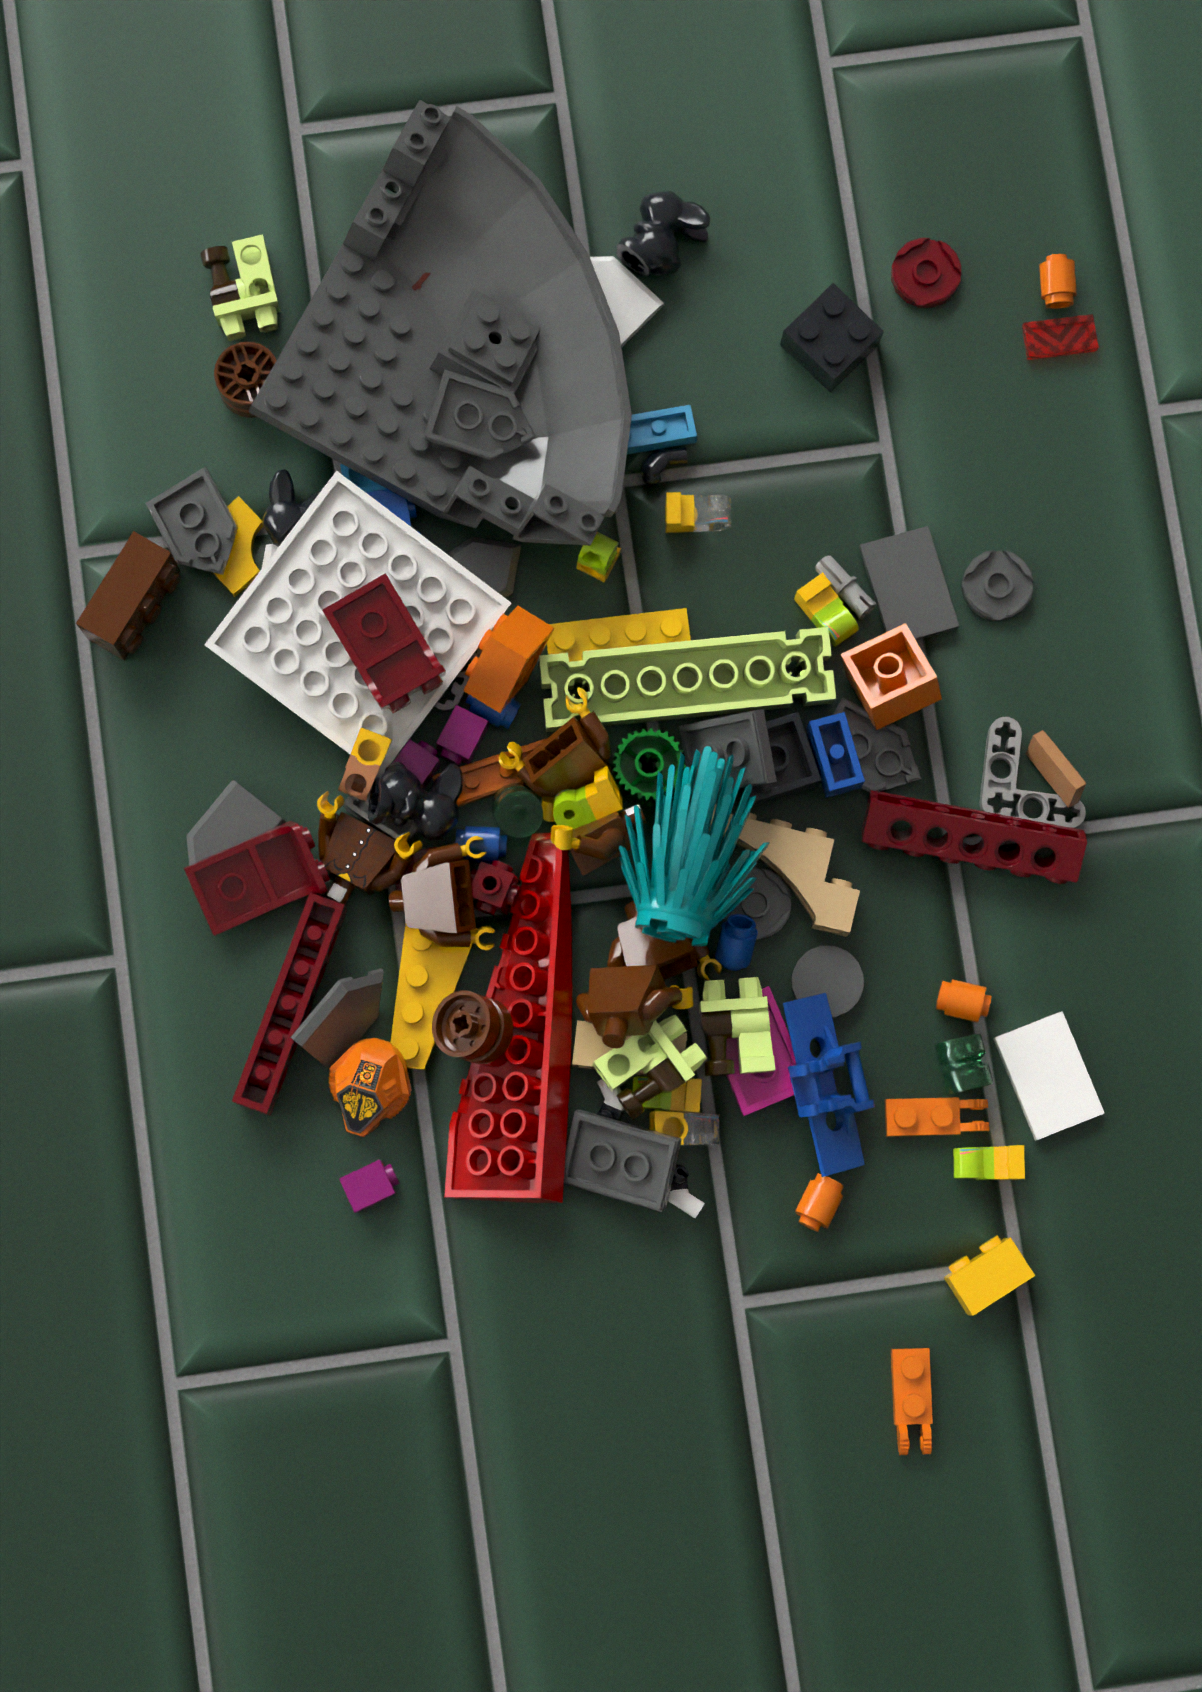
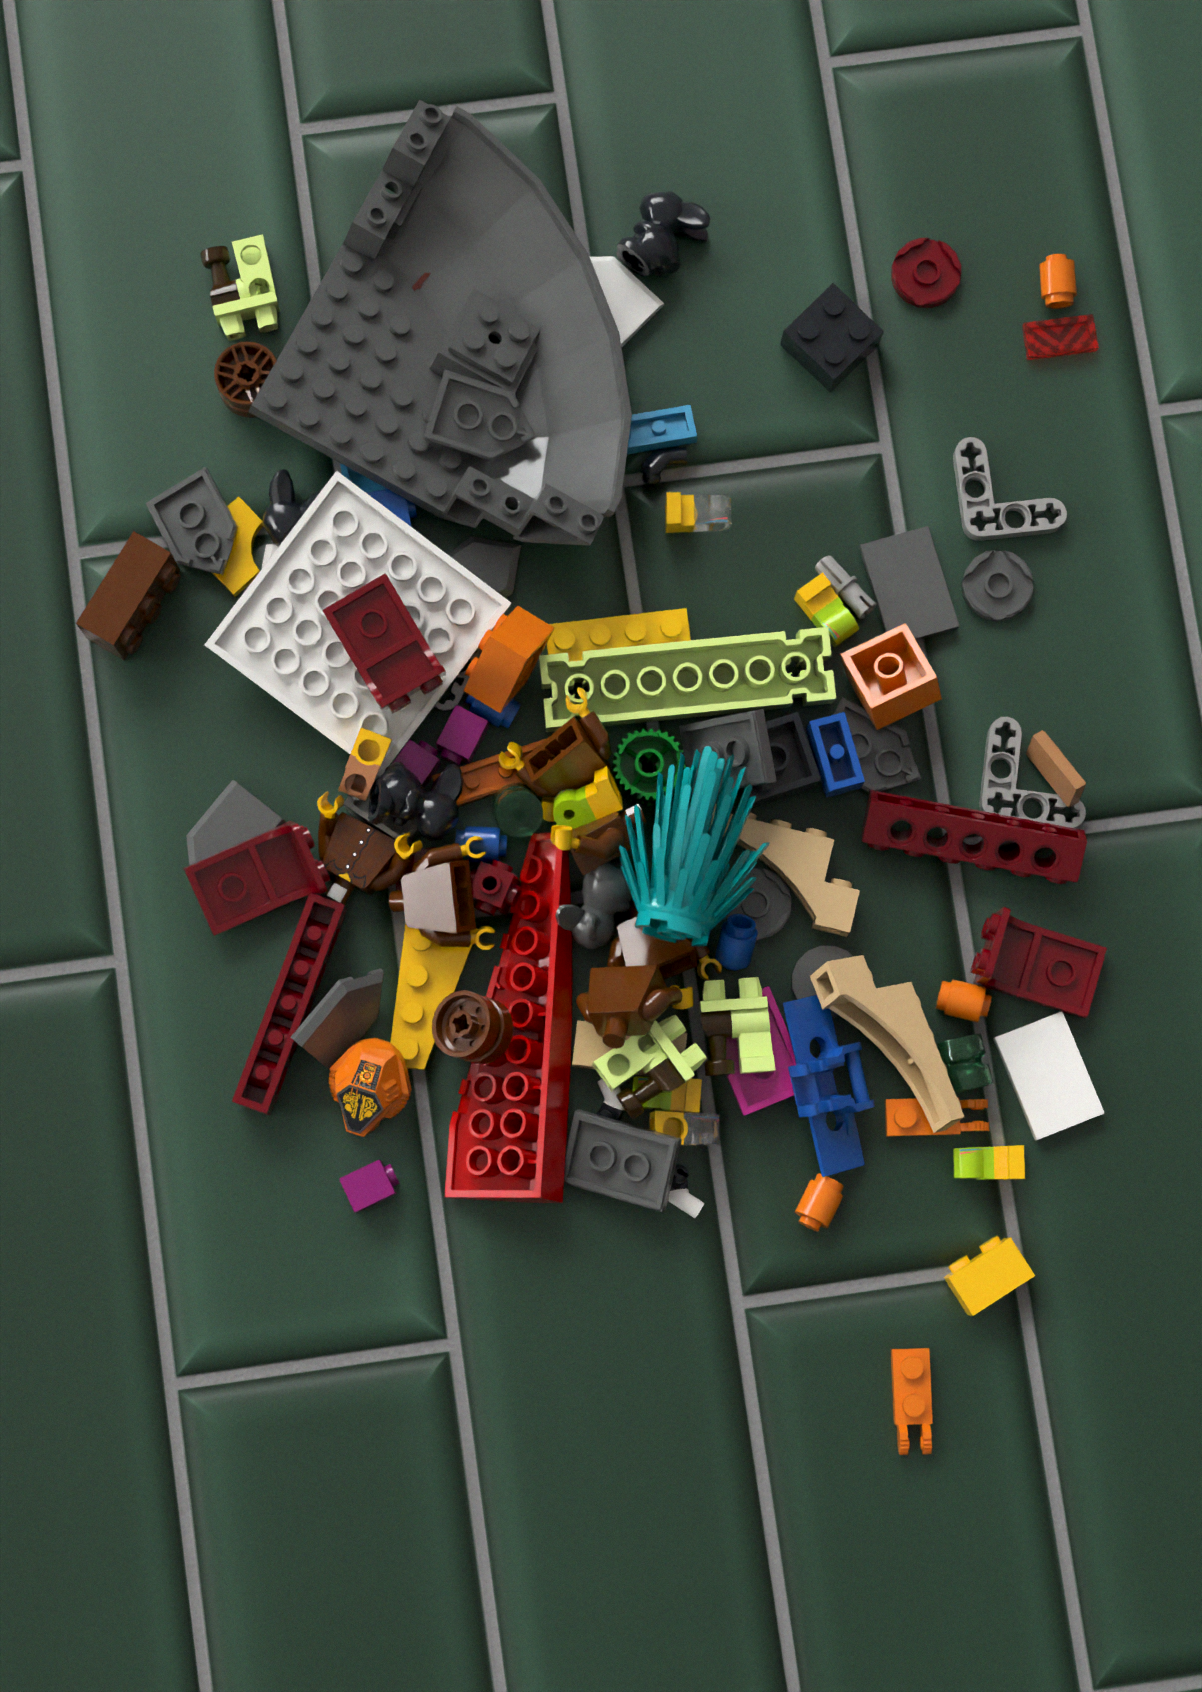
(599, 557): lime leg -> none
(604, 895): none -> dark grey animal
(897, 1026): none -> tan arch
(985, 506): none -> light grey beam
(1037, 964): none -> dark red bracket

